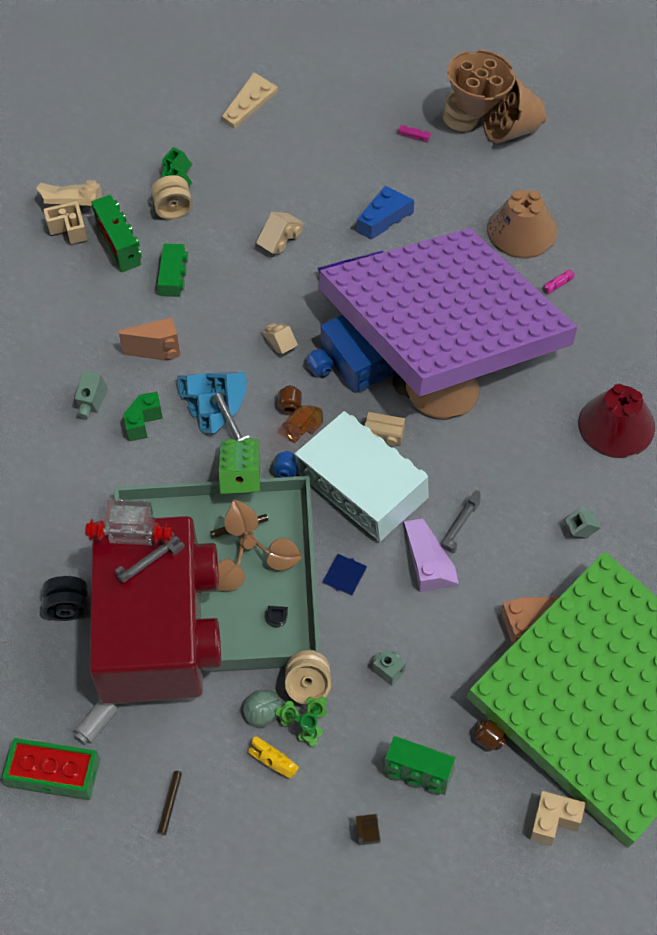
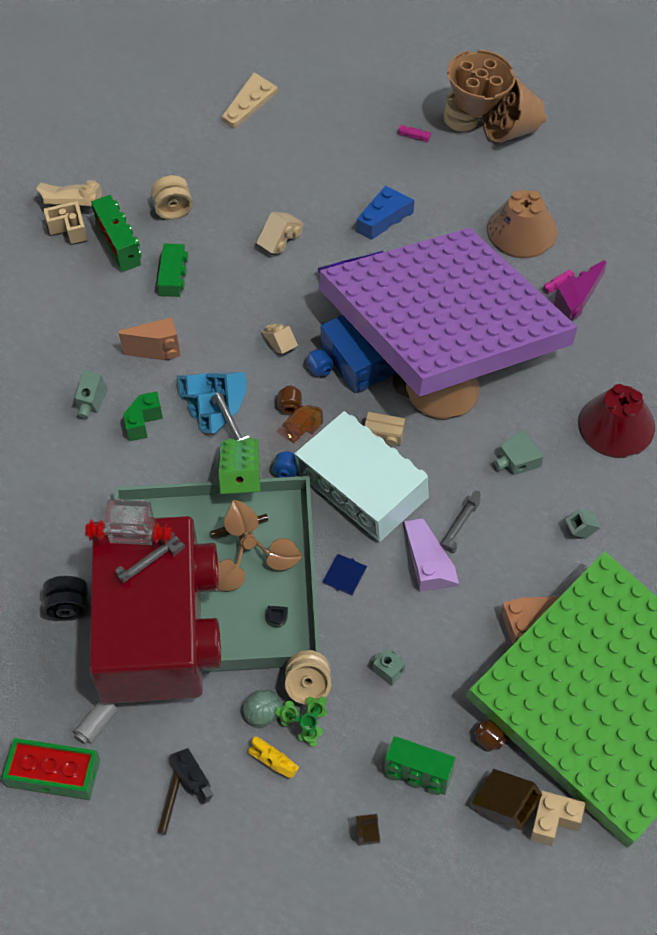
(176, 164): green brick -> none
(191, 775): none -> black hinge
(507, 799): none -> dark brown brick
(519, 454): none -> sand green torso
(575, 292): none -> magenta wedge

